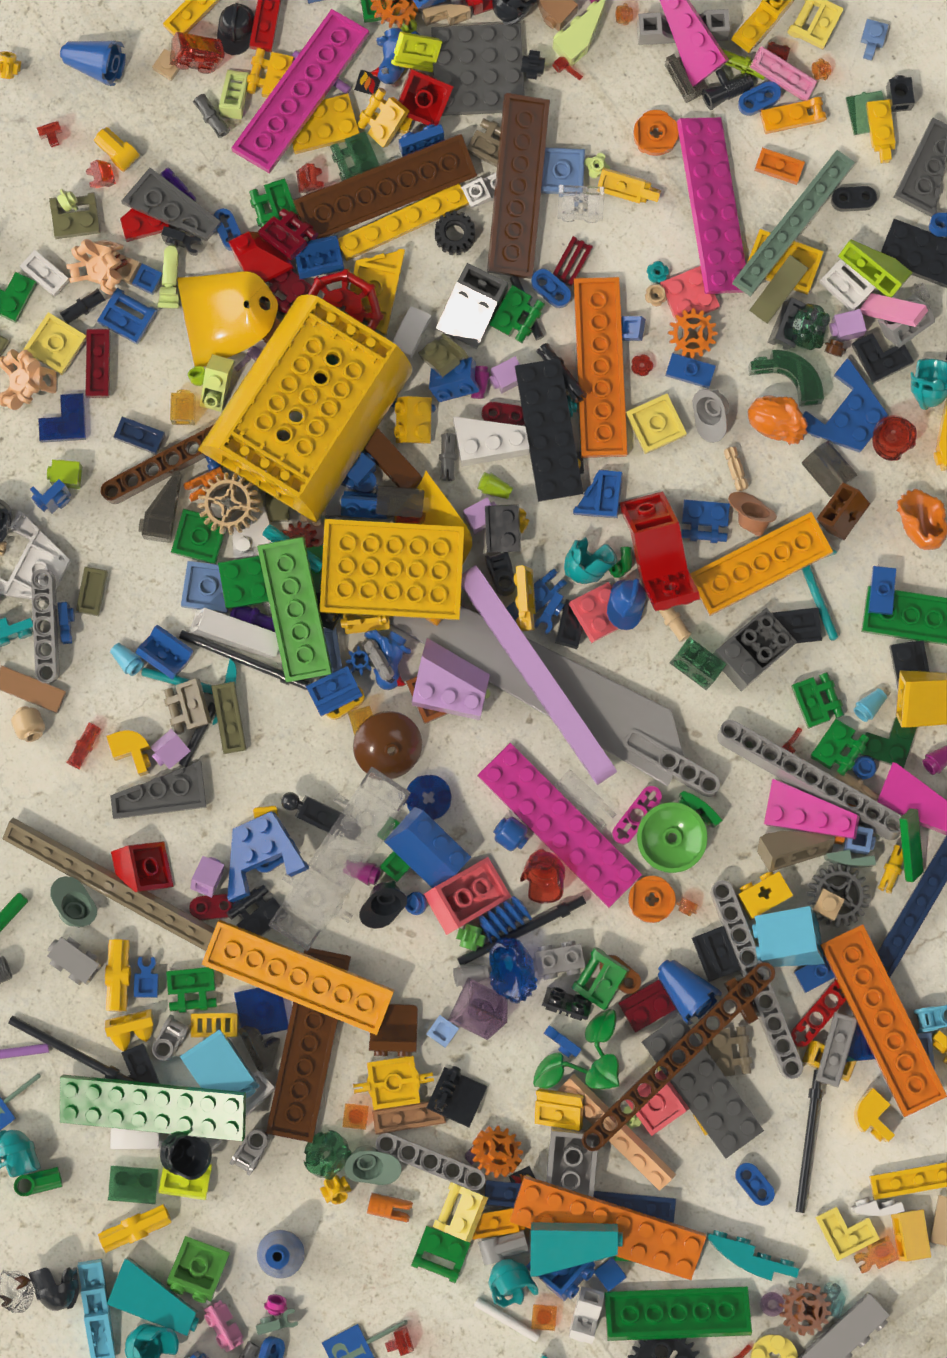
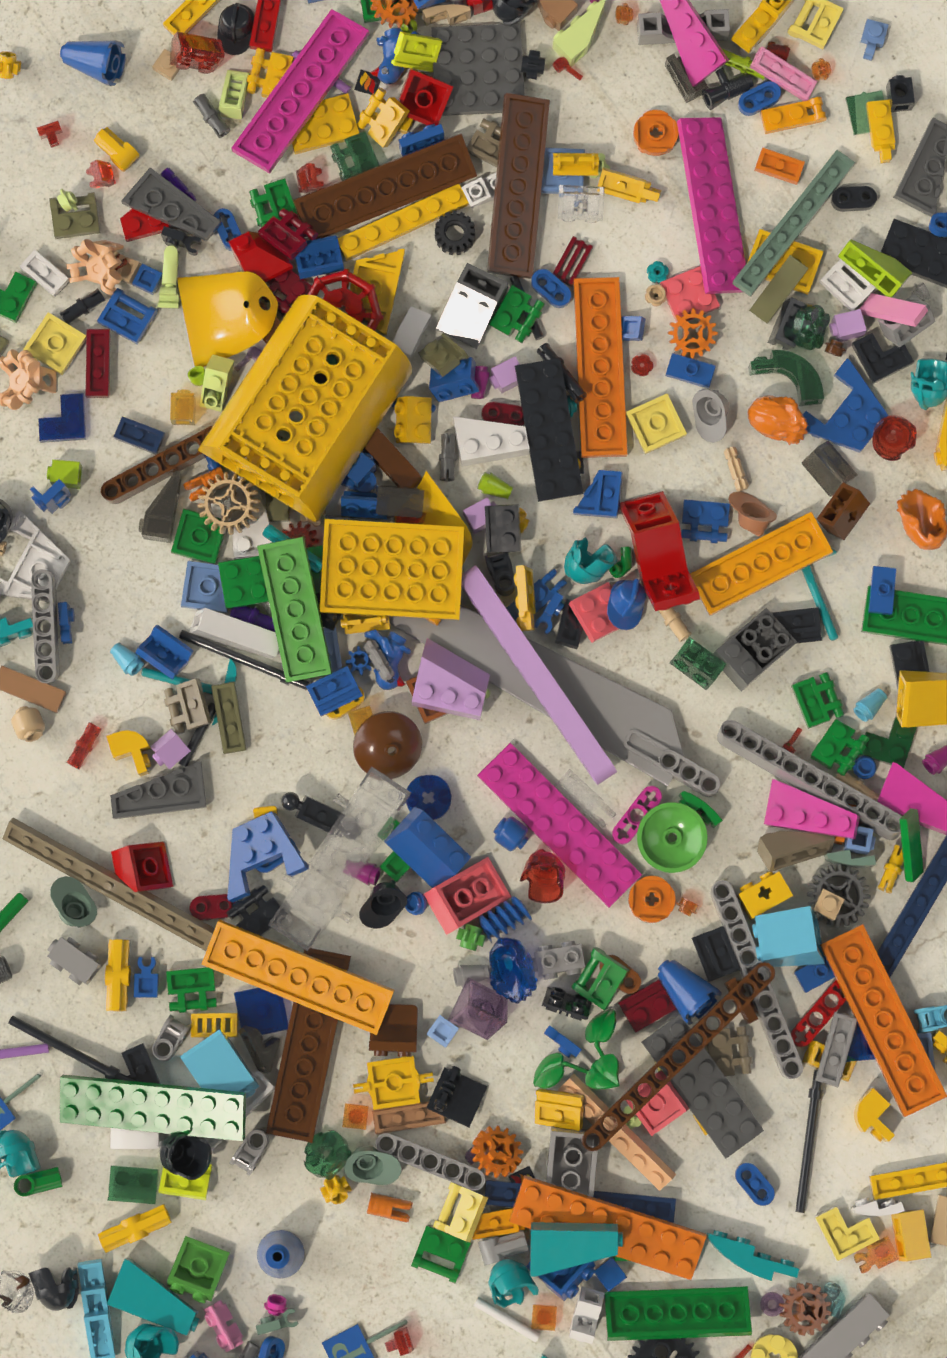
(91, 591): olive tile -> none
(119, 1028): yellow tile -> none
(207, 876): lavender brick -> none
(561, 911): black bar -> none
(575, 164): none -> yellow hinge

